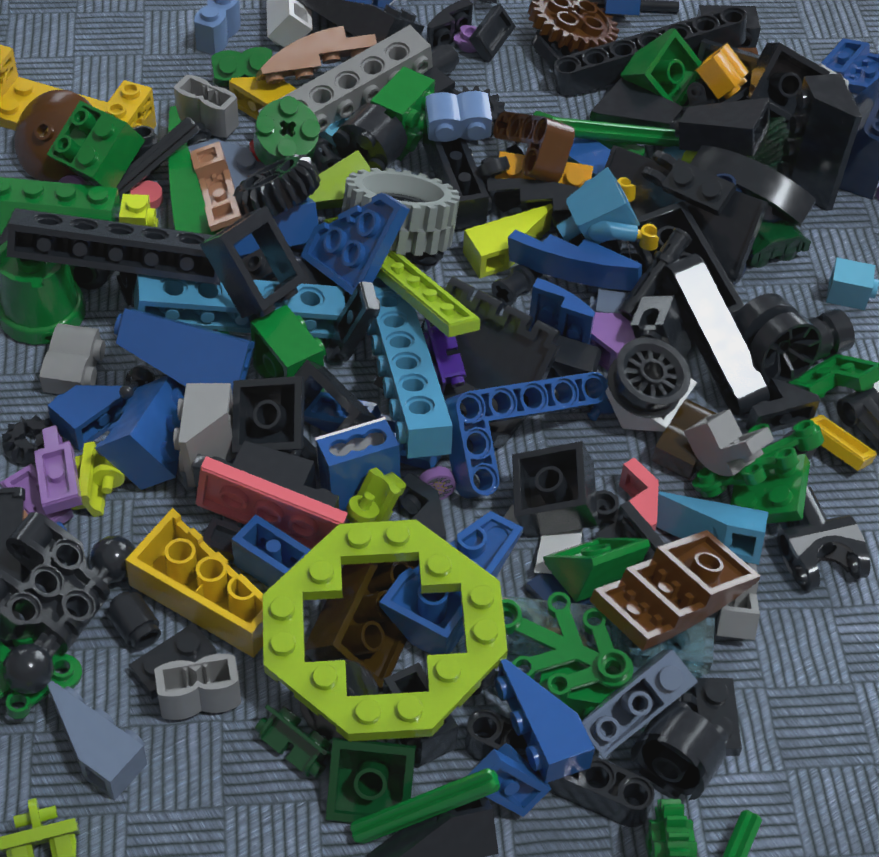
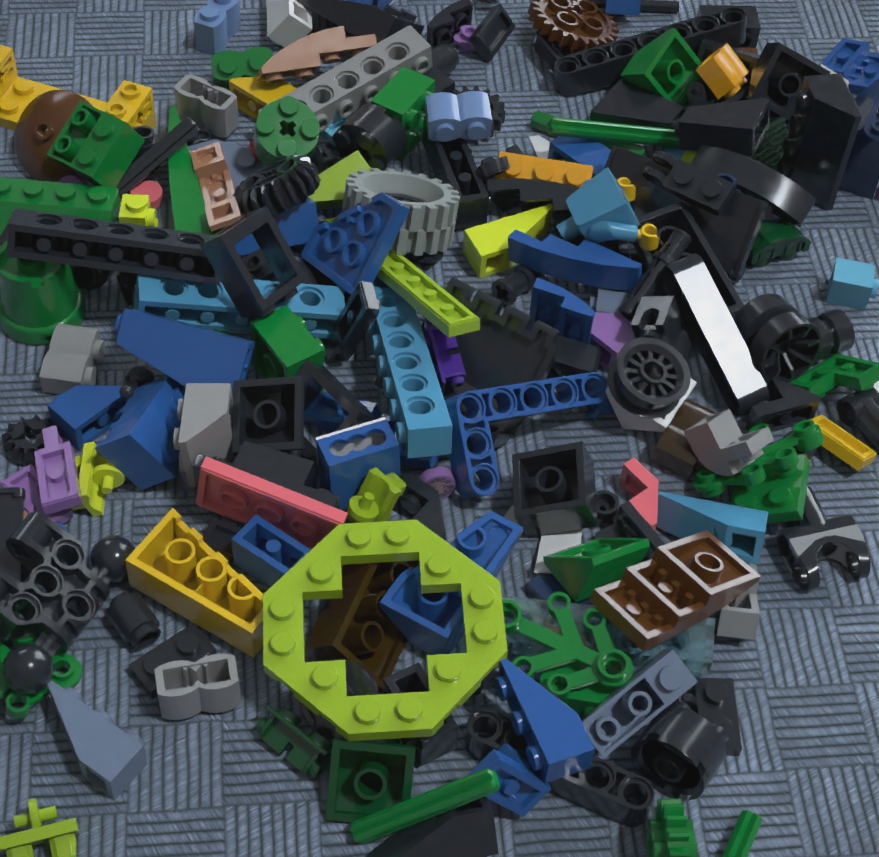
(545, 139): reddish brown beam -> none

